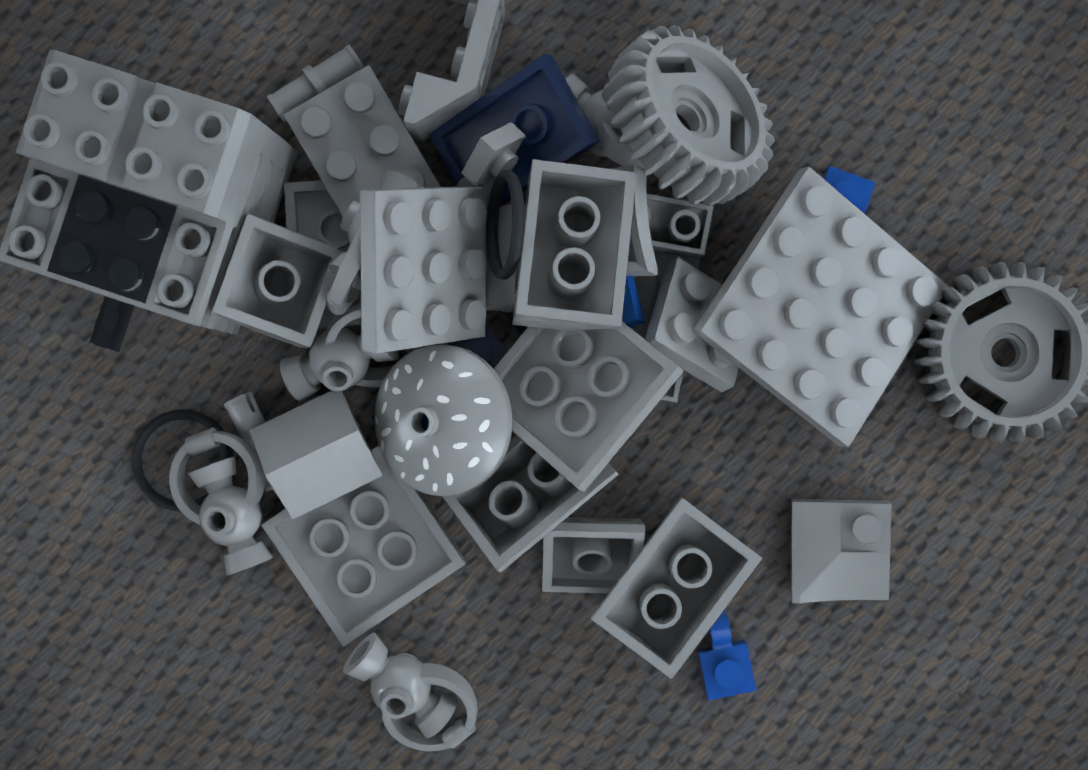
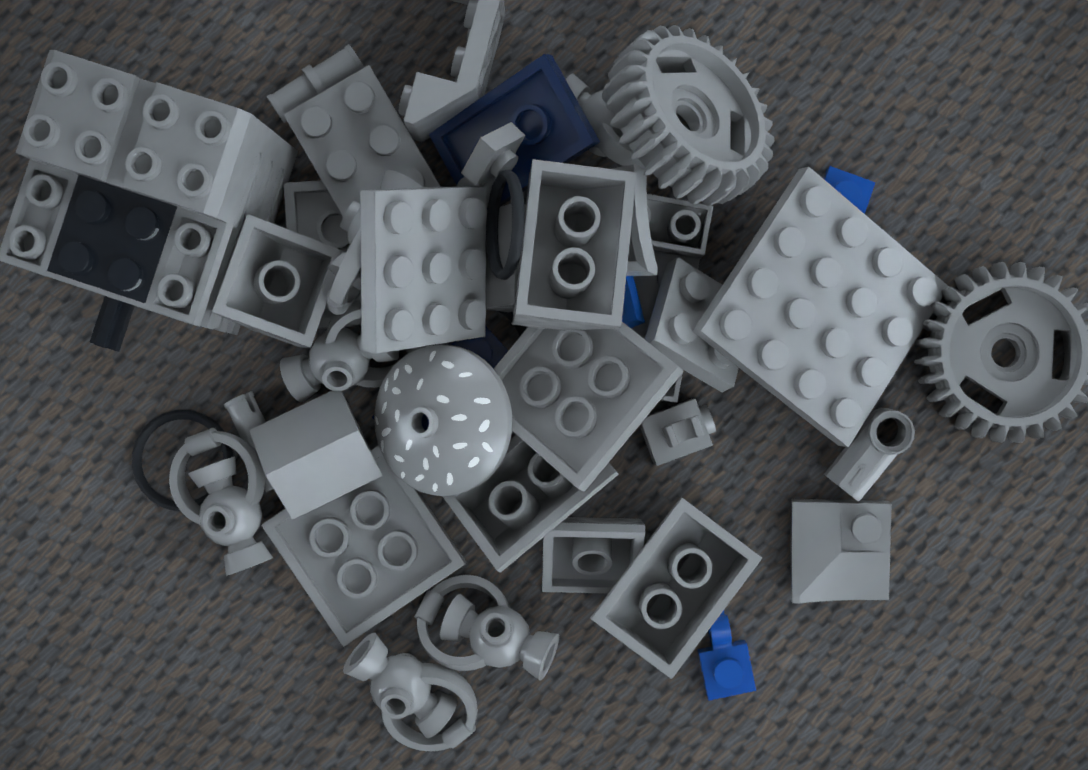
(496, 635): none -> light grey piece
(677, 431): none -> light grey brick
(866, 456): none -> light grey piece

